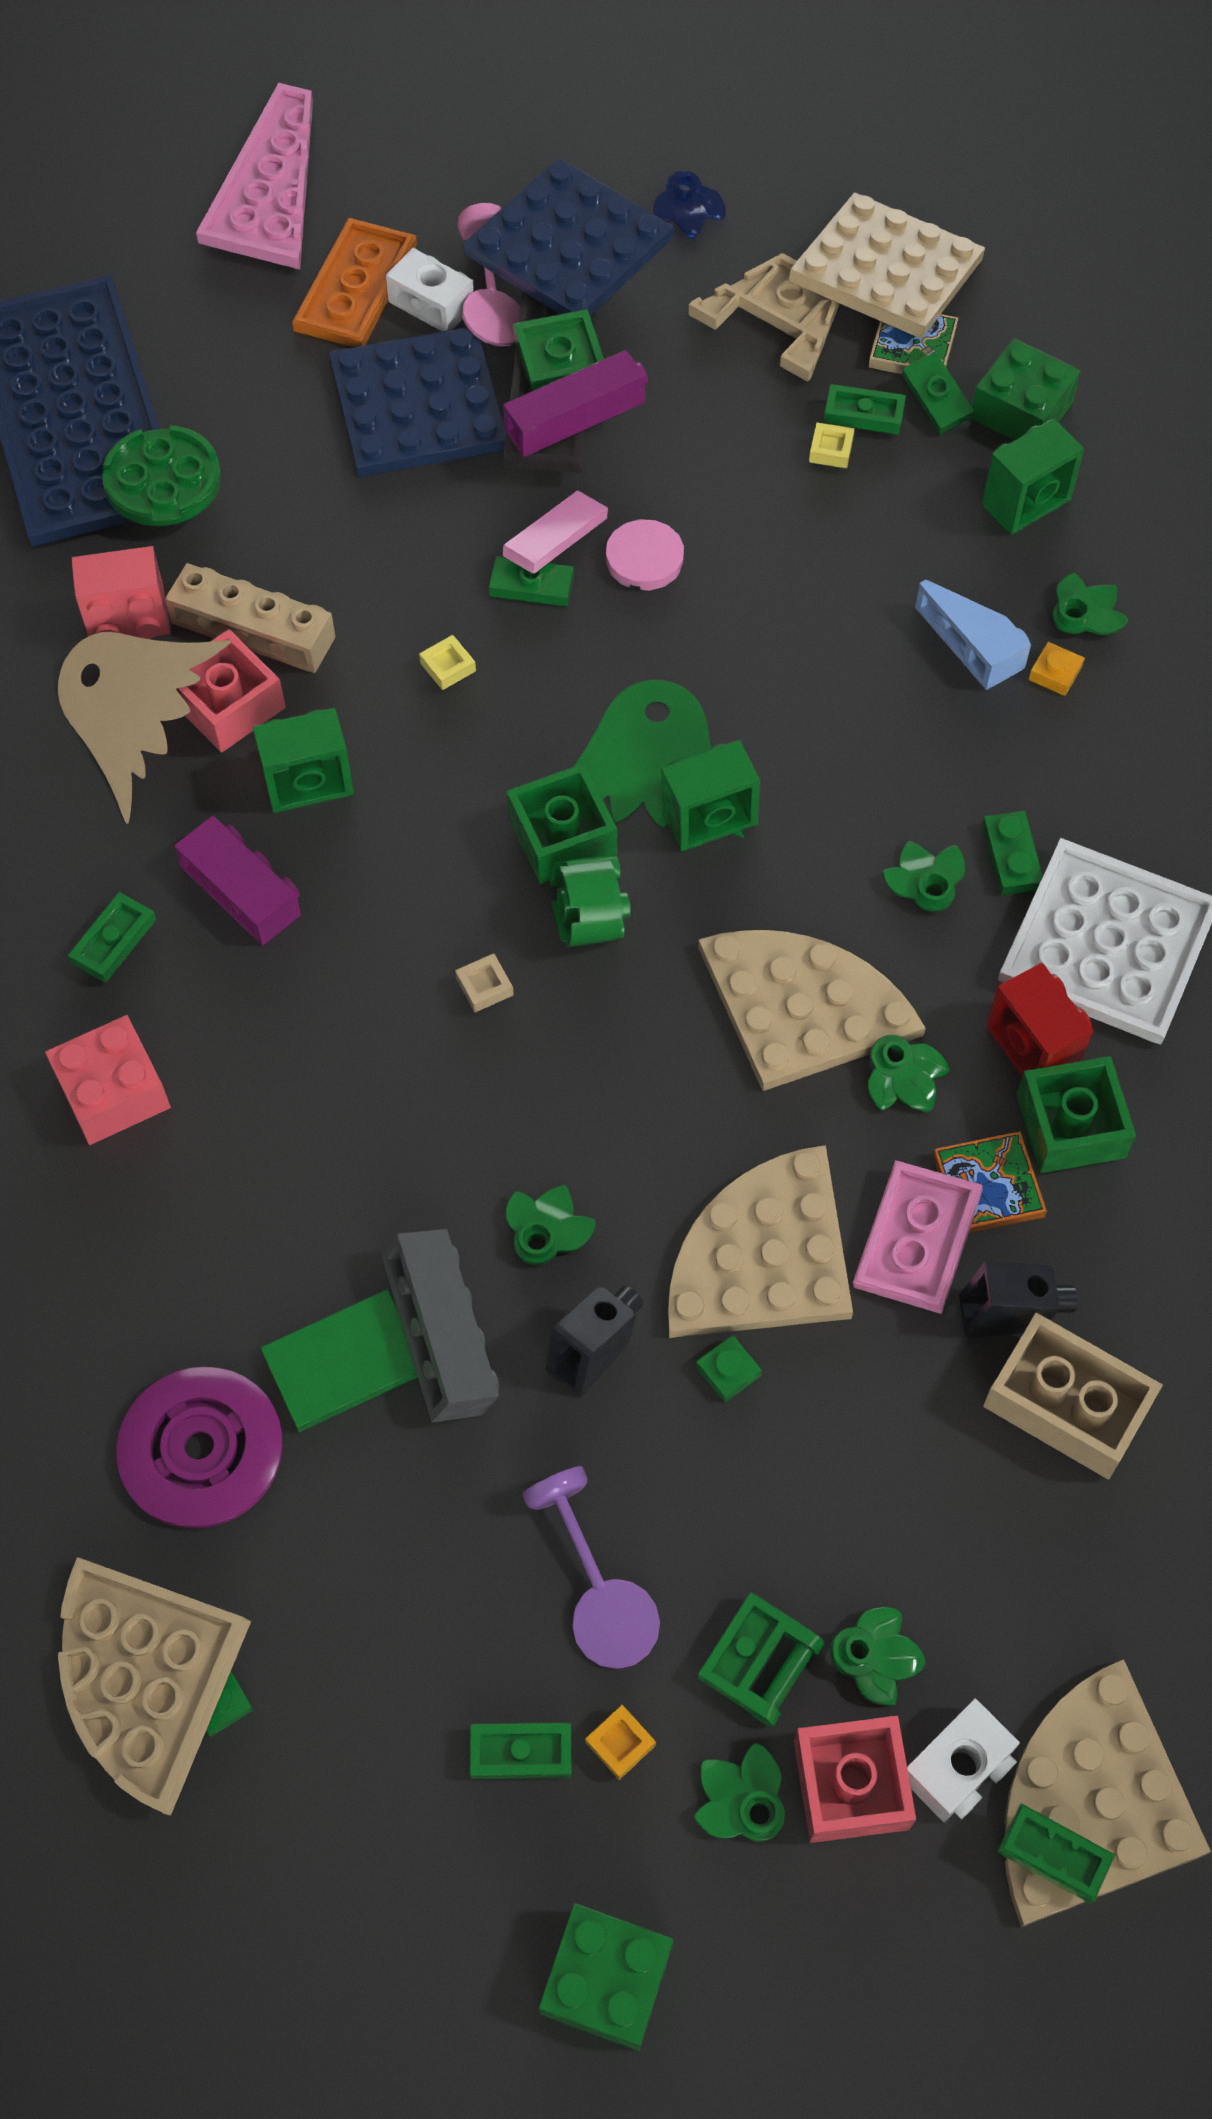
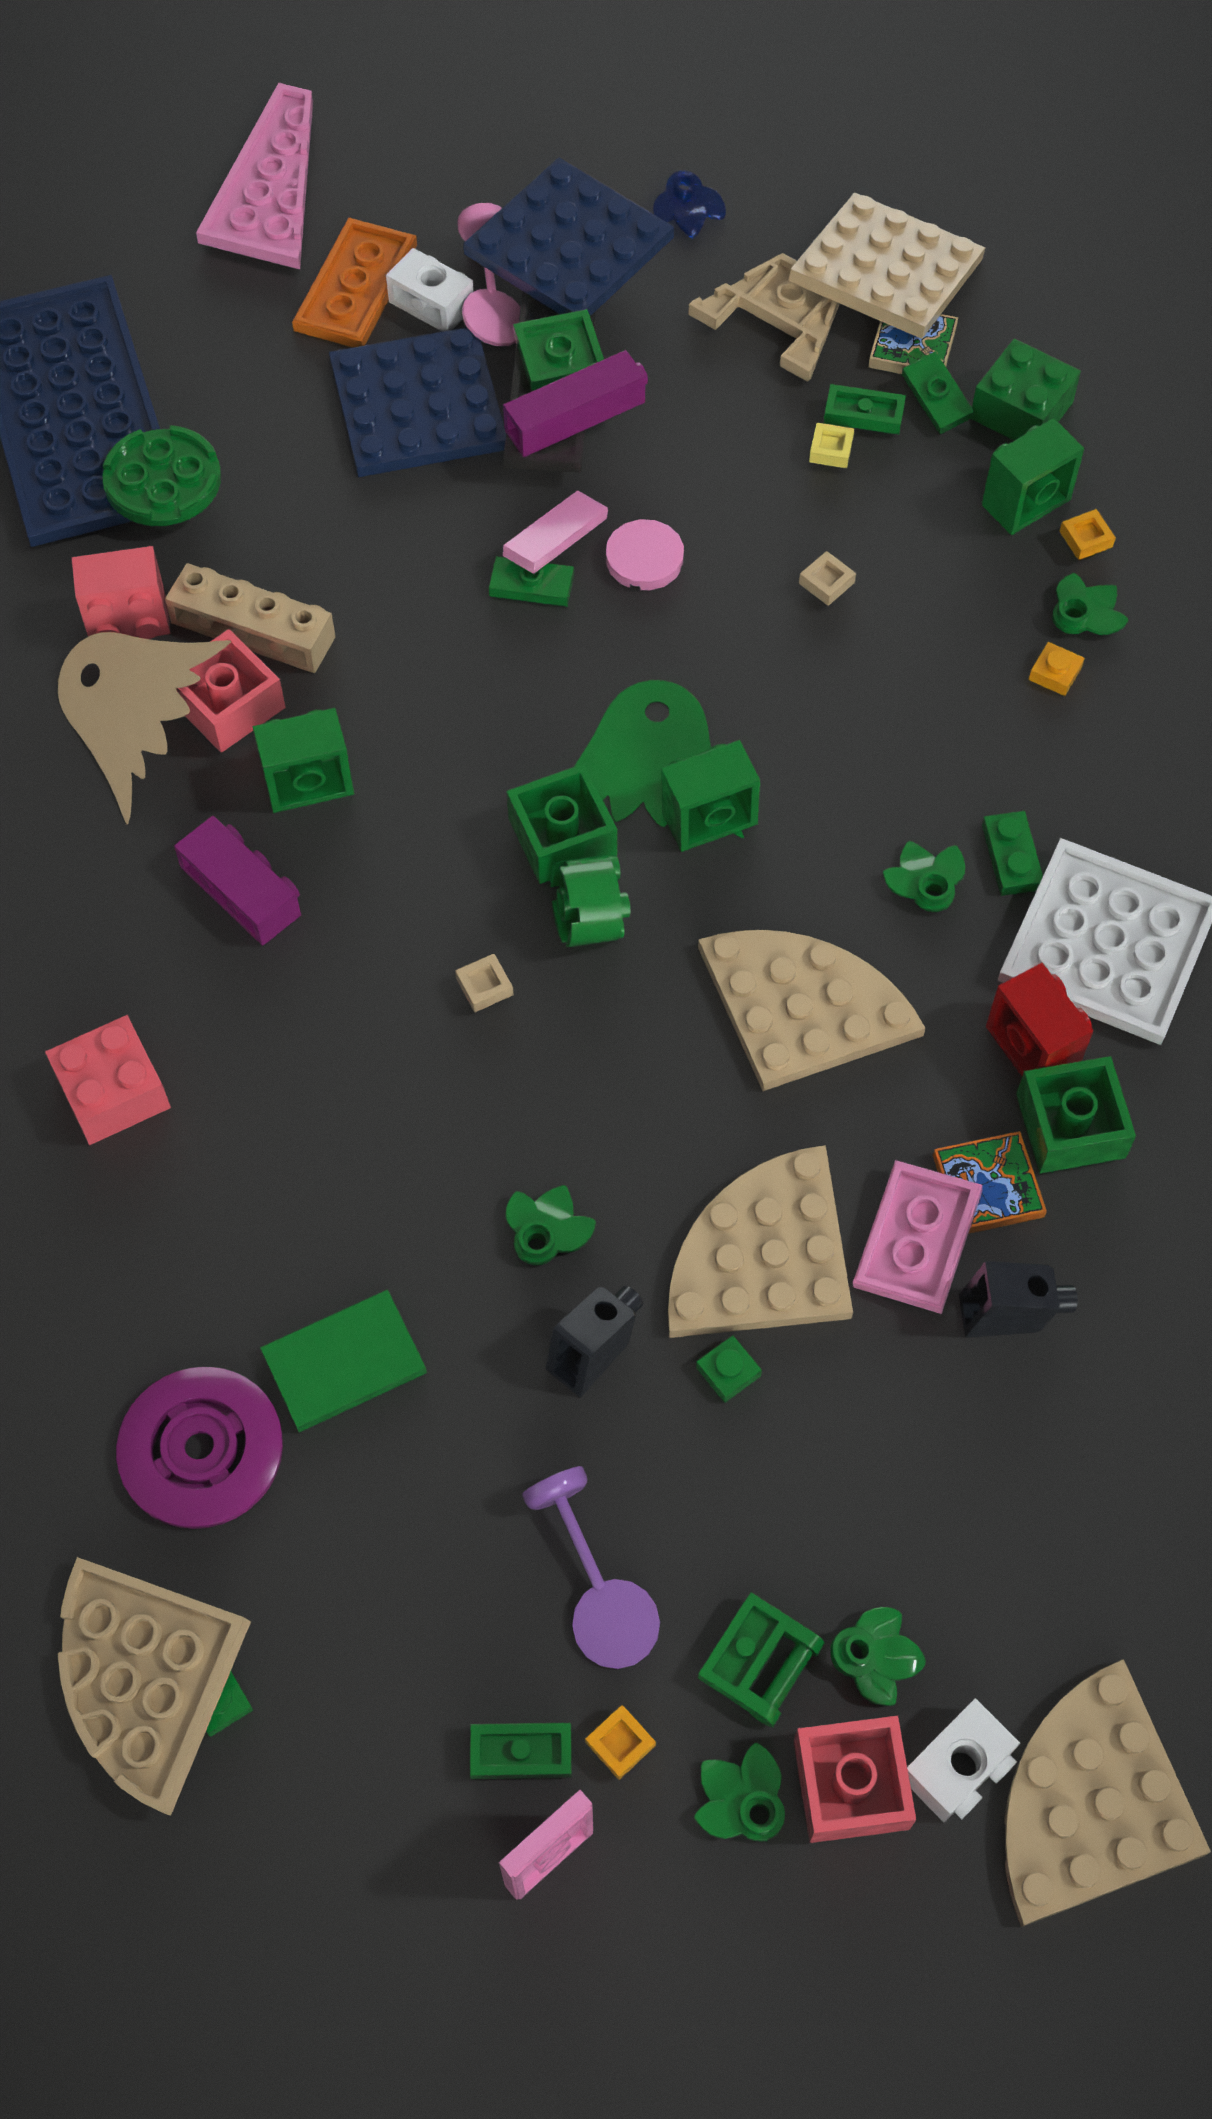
(112, 937): green plate -> none
(440, 1325): dark grey brick -> none
(447, 662): light yellow plate -> none
(548, 1845): none -> bright pink tile
(606, 1977): green brick -> none
(827, 578): none -> tan plate
(909, 1078): green plate -> none
(976, 634): light blue slope -> none
(1056, 1853): green plate -> none
(1072, 1395): tan brick -> none
(1087, 534): none -> light orange plate

